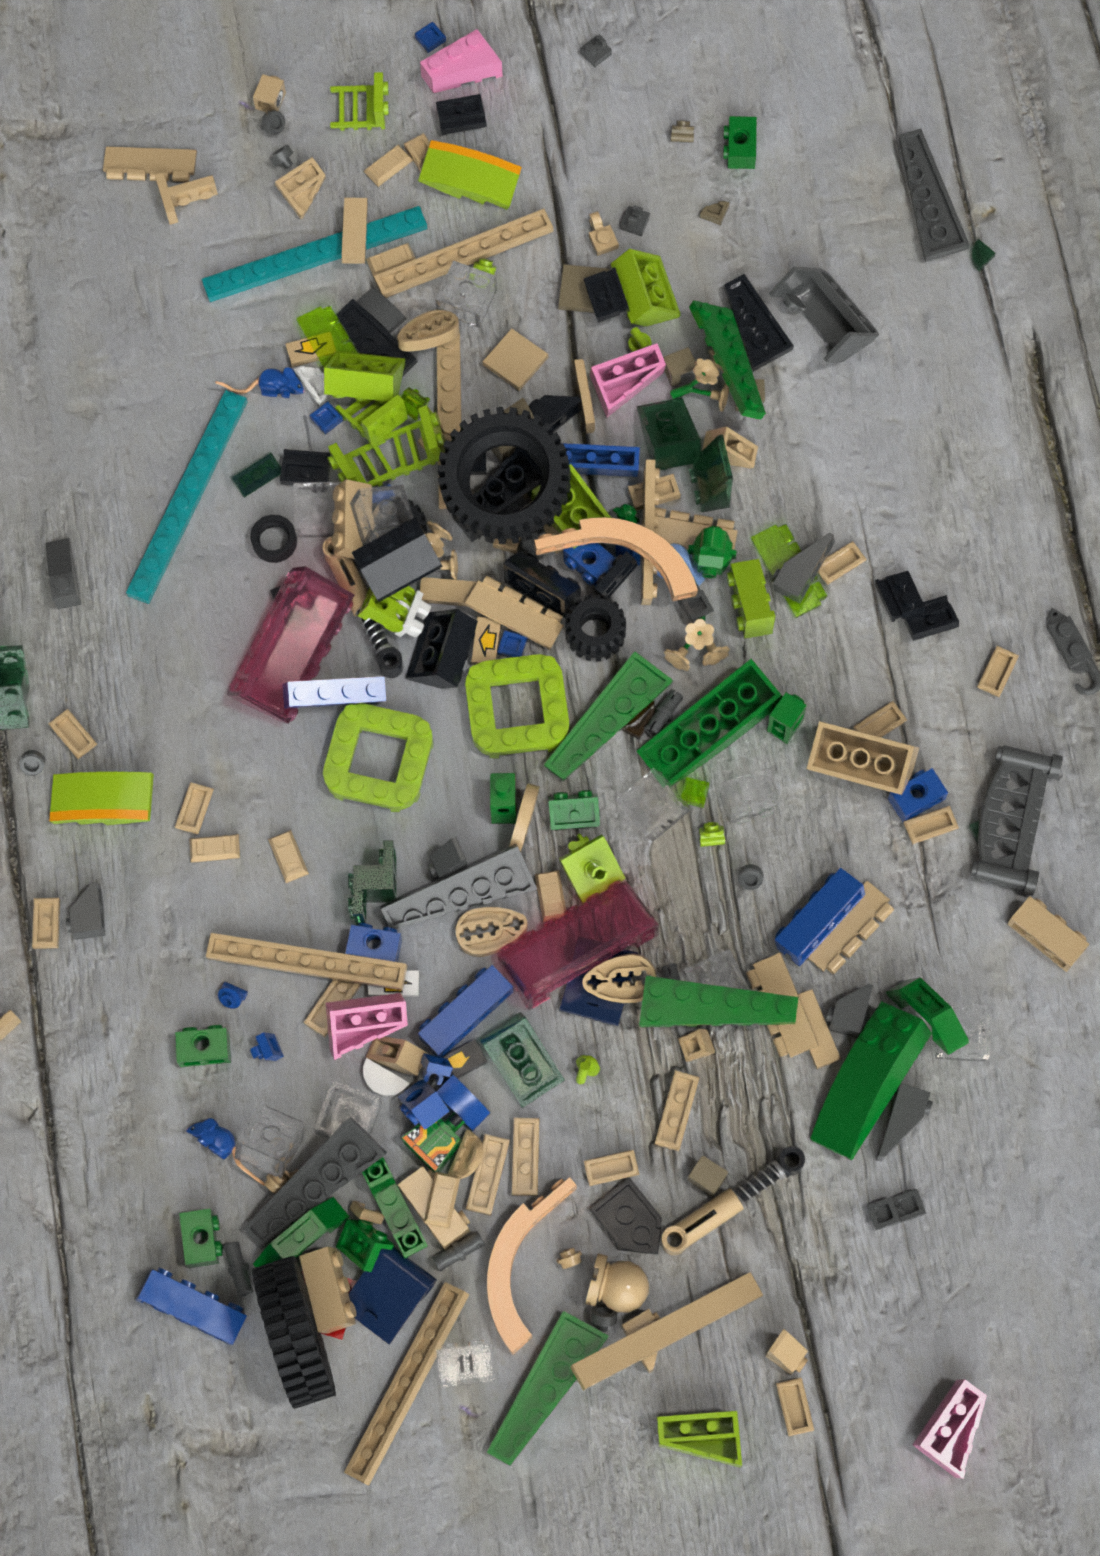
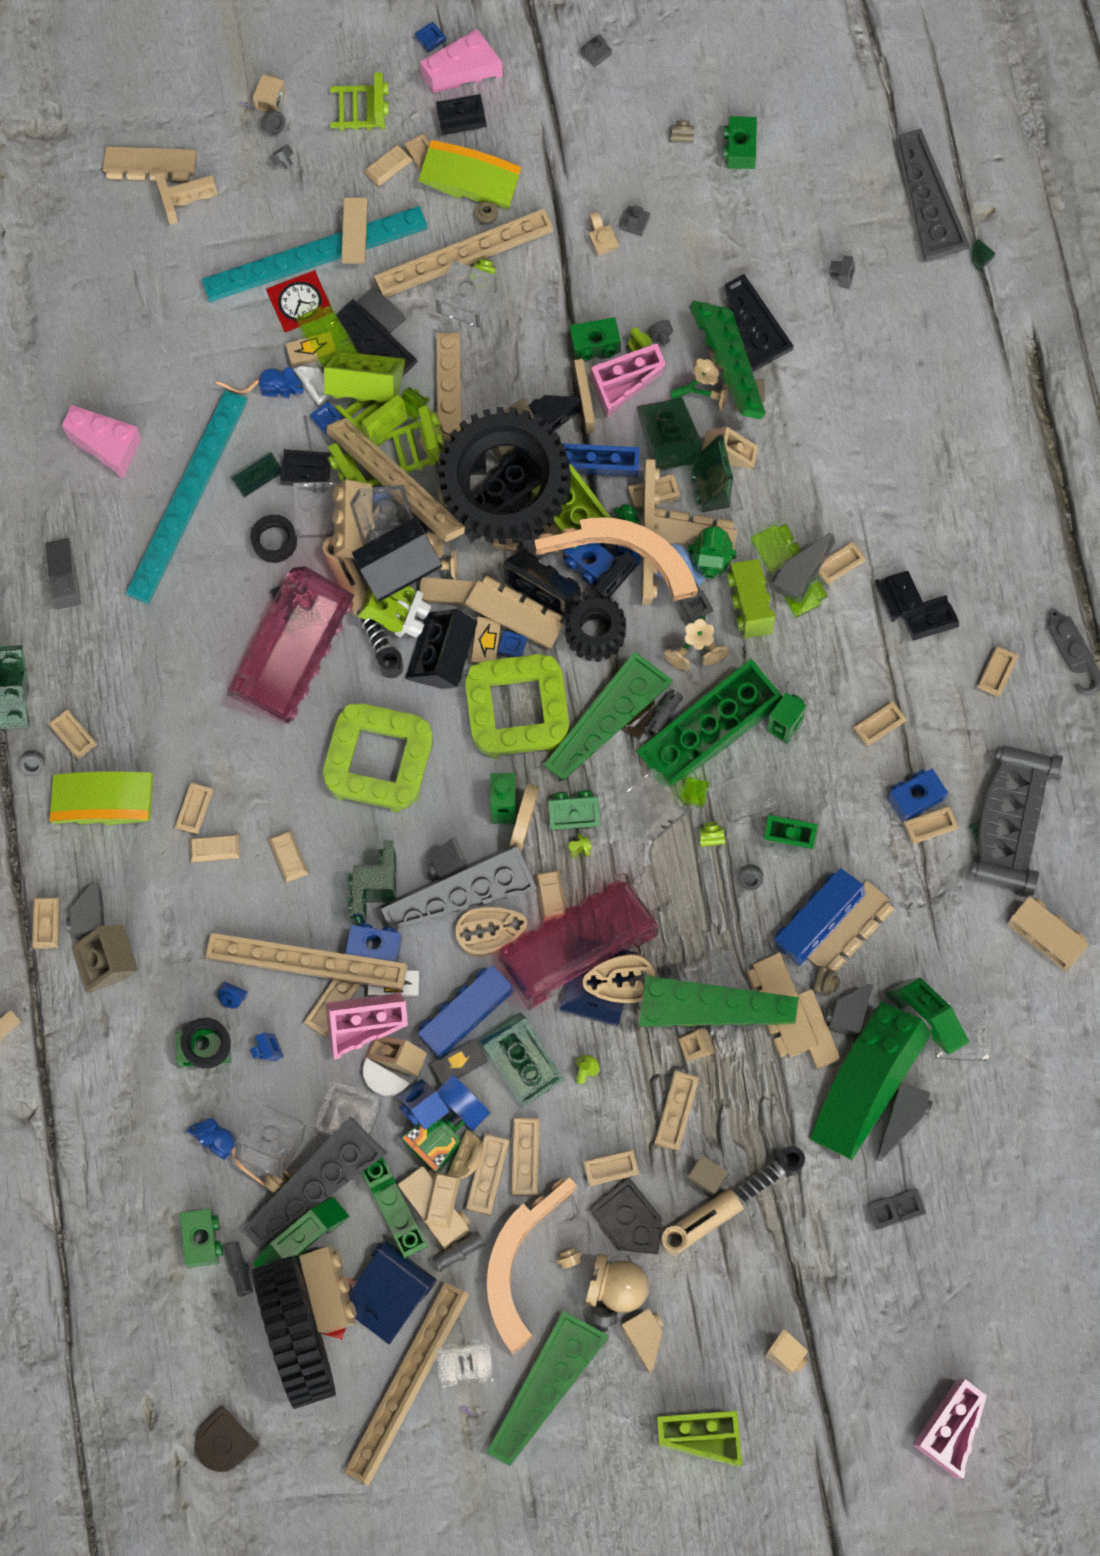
(103, 437): none -> bright pink wedge
(104, 957): none -> dark tan slope
(191, 1306): blue wedge -> none
(205, 1023): none -> black tyre
(223, 1442): none -> dark brown tile
(297, 298): none -> sticker
(301, 186): tan wing -> none
(334, 692): brick -> none
(362, 1243): green bracket -> none
(366, 1214): tan tile -> none
(390, 259): tan tile -> none
(390, 474): none -> tan plate
(428, 331): tan piece -> none
(435, 1065): blue tile -> none
(487, 218): none -> dark tan plate
(515, 359): tan tile -> none
(573, 289): dark tan tile -> none
(591, 868): lime tile -> none
(603, 330): none -> green brick
(606, 294): black plate -> none
(646, 288): lime slope -> none
(661, 331): none -> dark grey tile
(666, 1331): tan tile -> none
(678, 364): dark tan panel -> none
(715, 212): dark tan tile -> none
(791, 831): none -> green brick
(795, 1407): tan tile -> none
(826, 981): none -> dark tan plate
(828, 309): dark grey windscreen -> none
(843, 271): none -> dark grey tile
(862, 758): tan slope -> none

